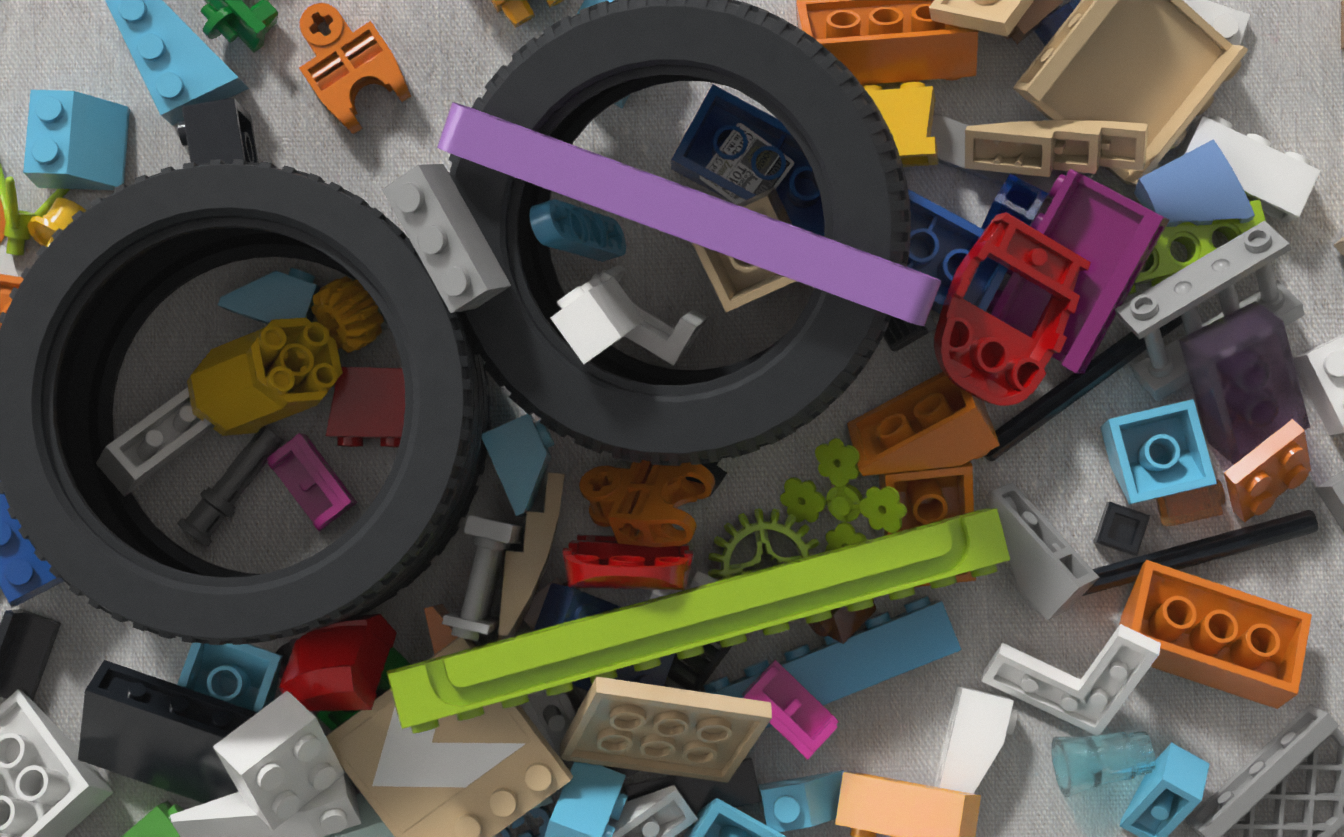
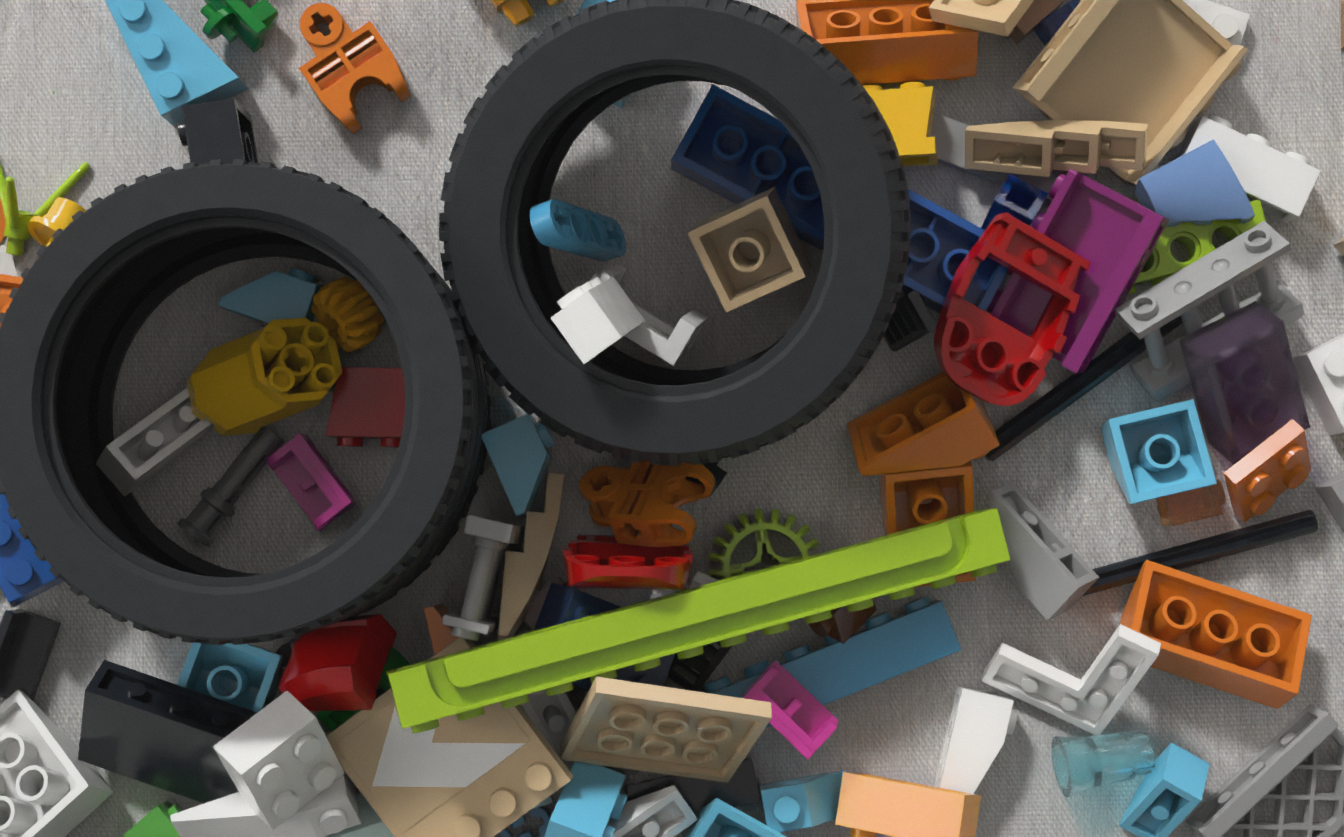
(75, 141): medium azure slope -> none
(446, 237): light grey brick -> none
(689, 214): medium lavender beam -> none
(740, 170): sticker -> none
(843, 500): lime plant -> none
(1121, 528): black tile -> none

